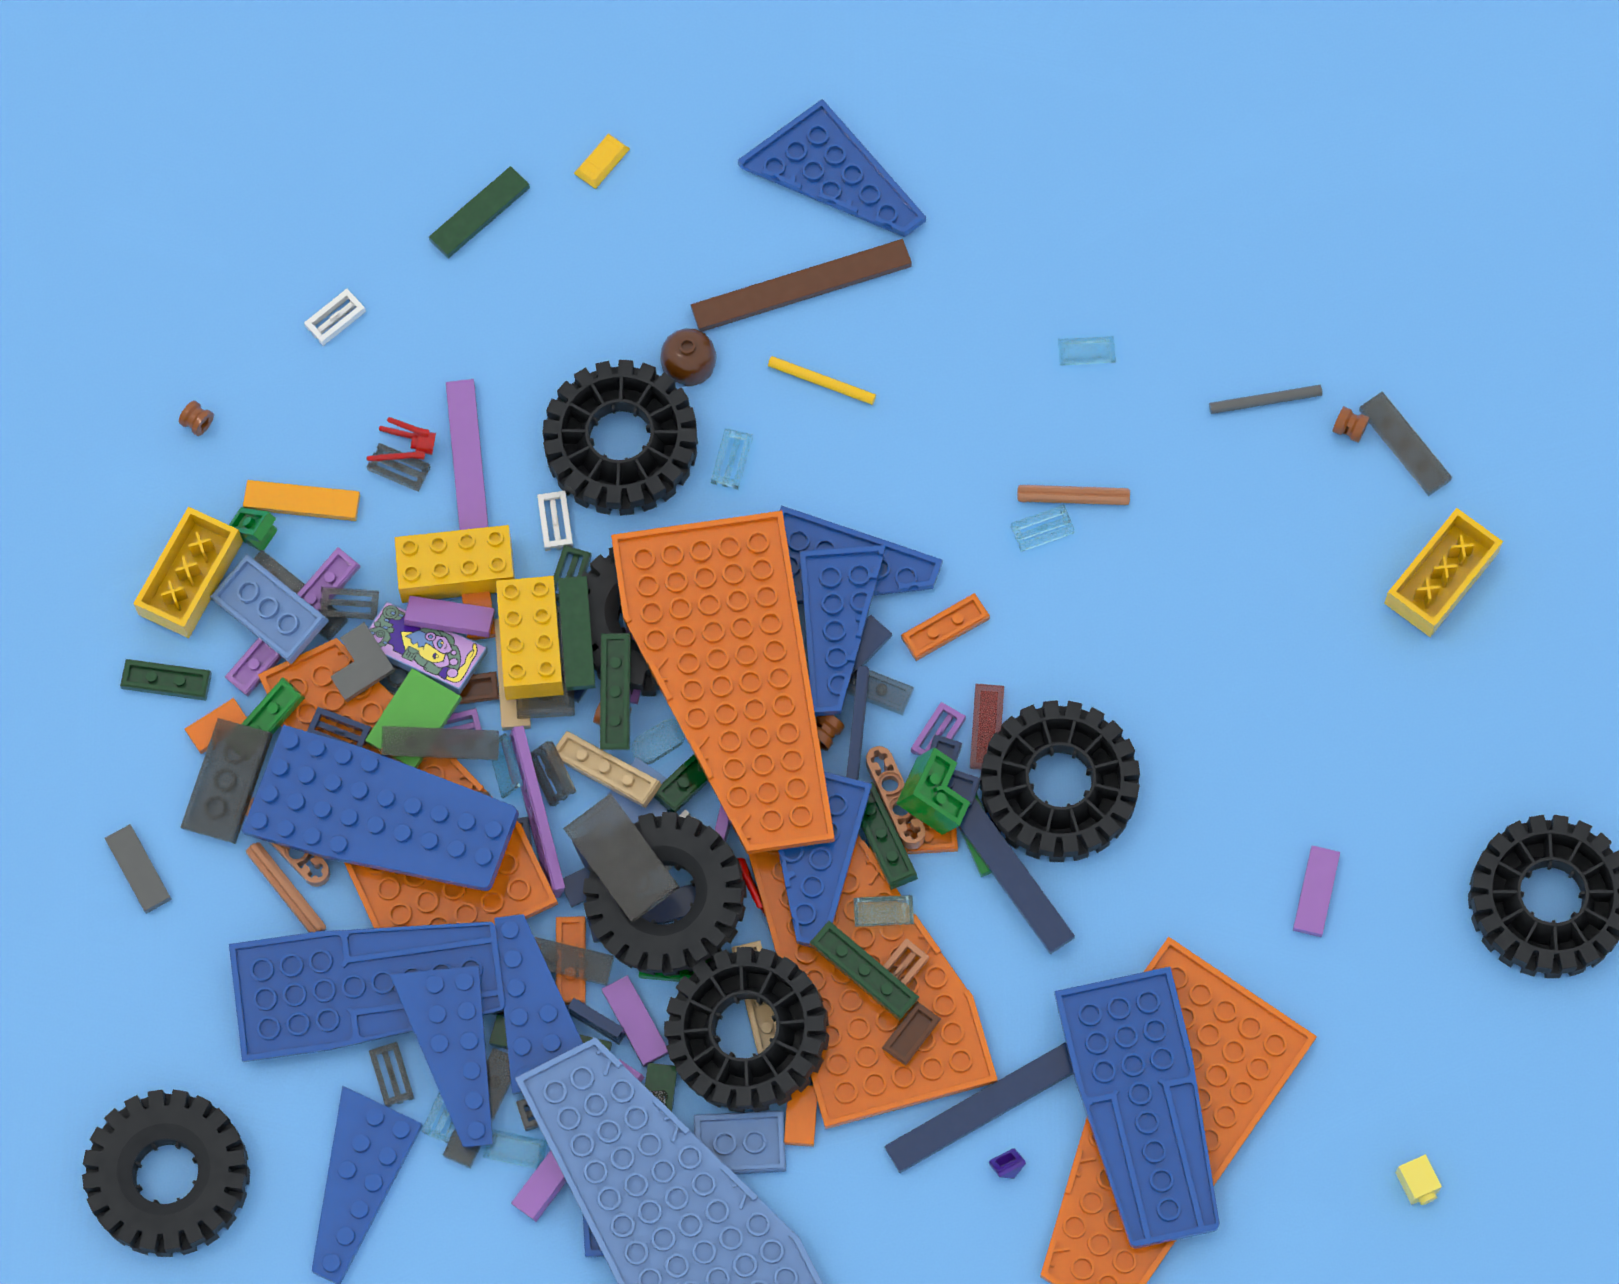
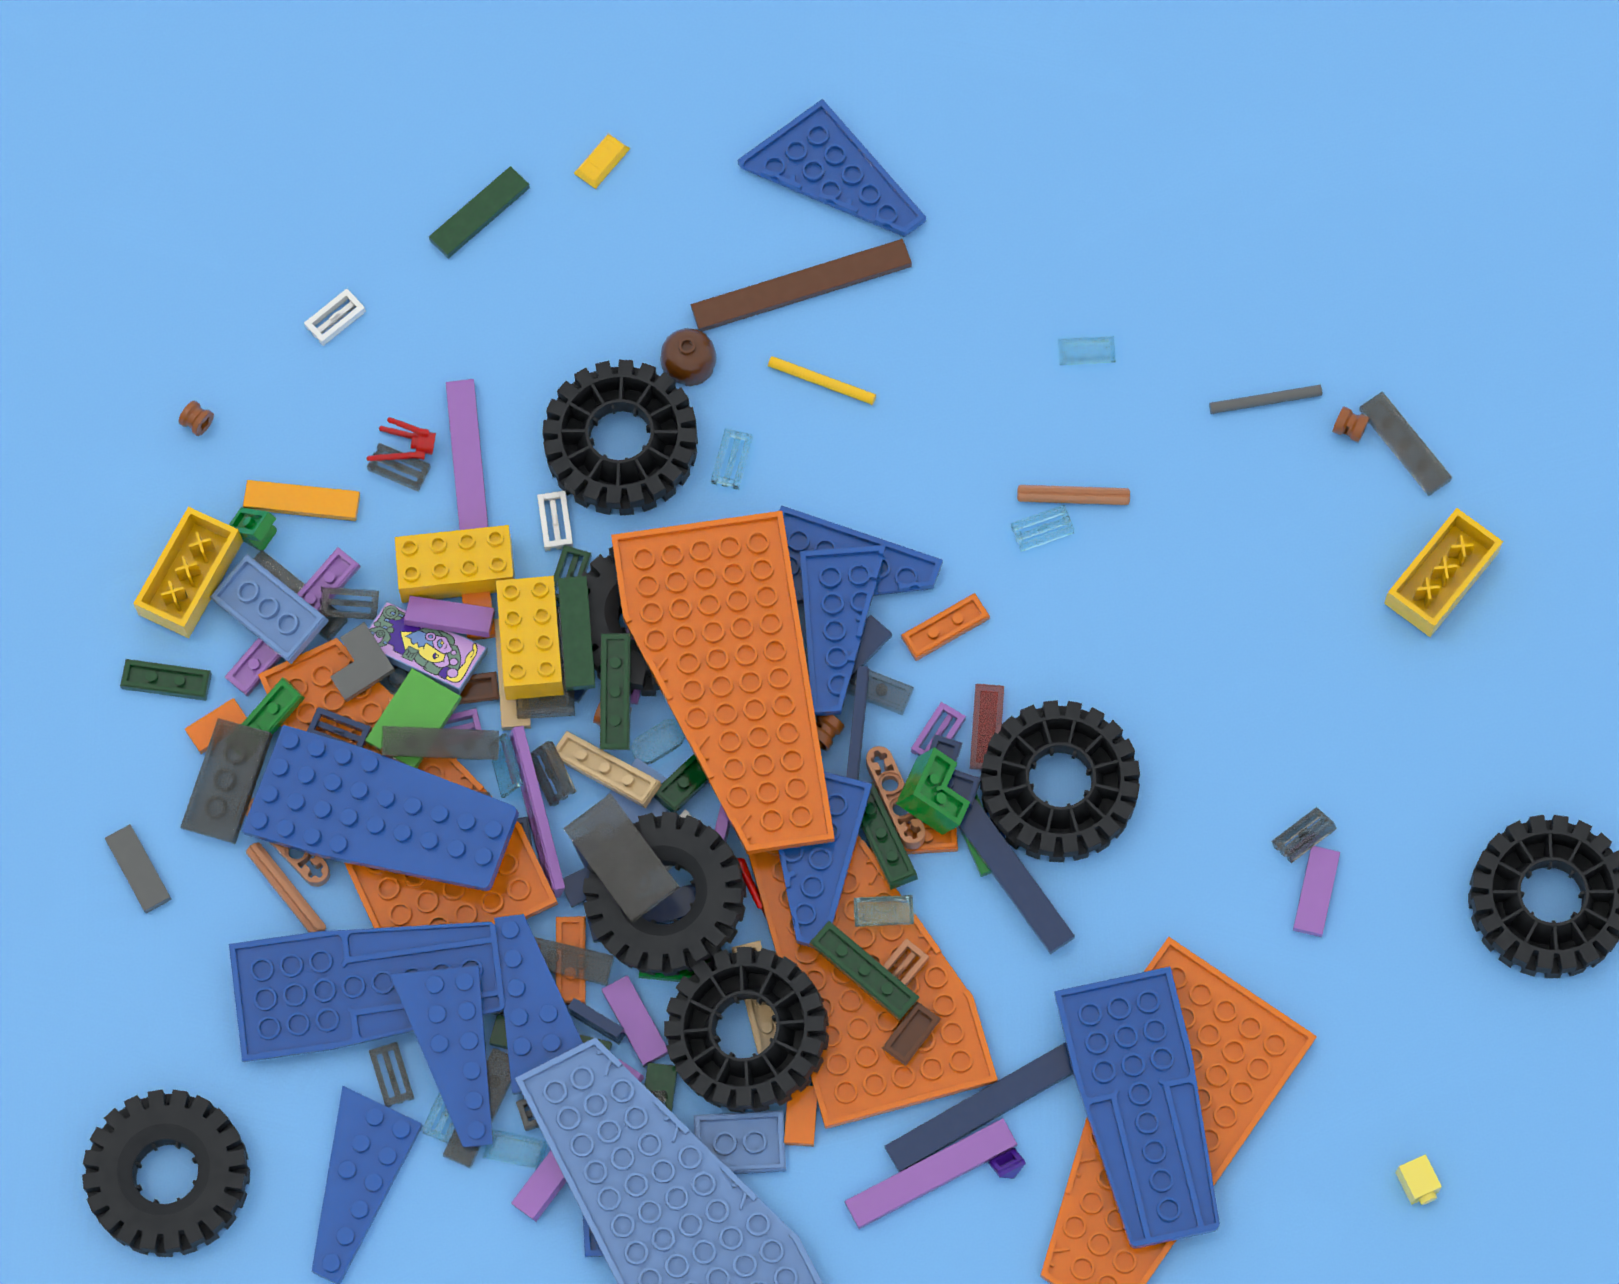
(930, 1173): none -> medium lavender tile
(1306, 837): none -> clear smoke tile

